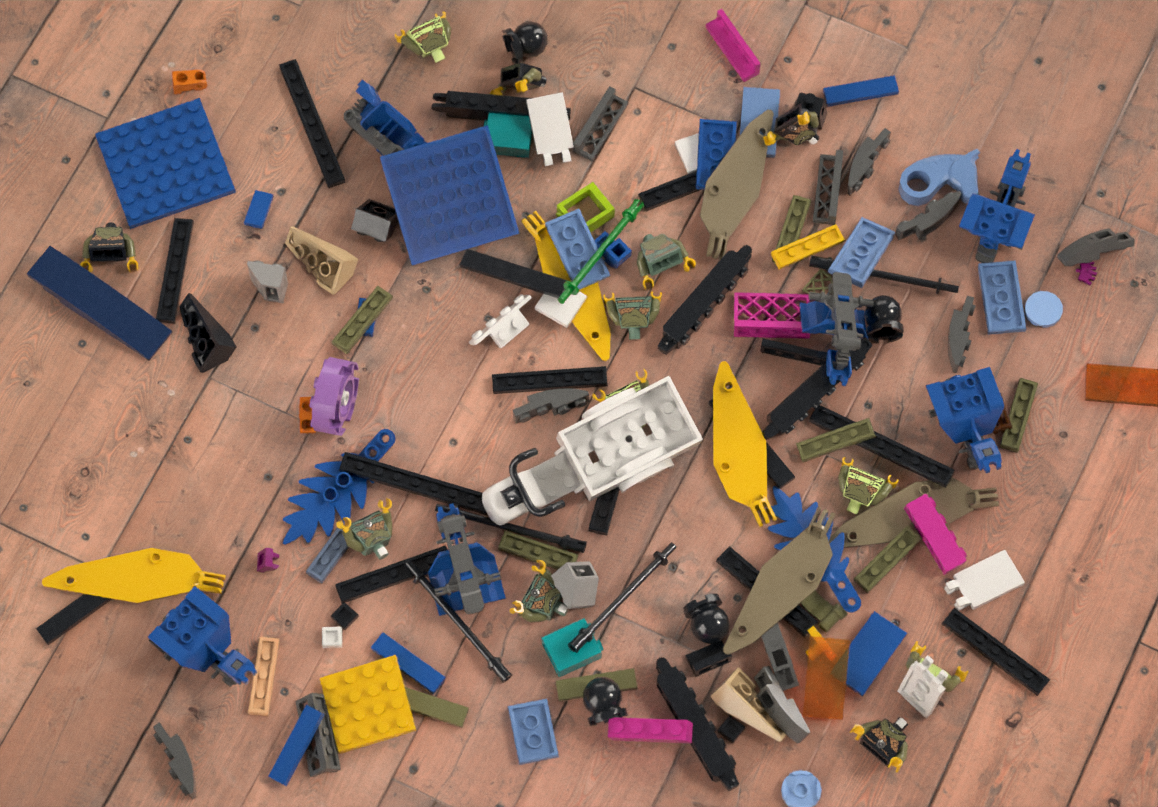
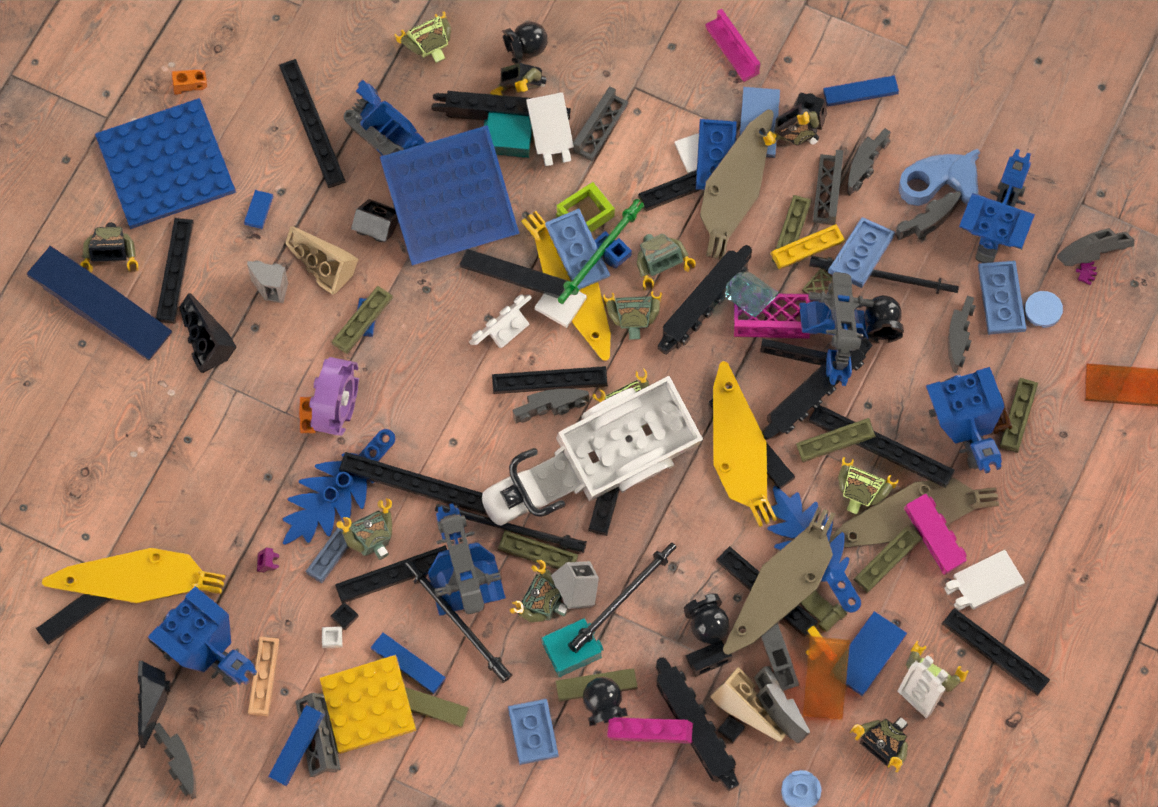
(152, 699): none -> black wedge
(749, 292): none -> clear light blue slope

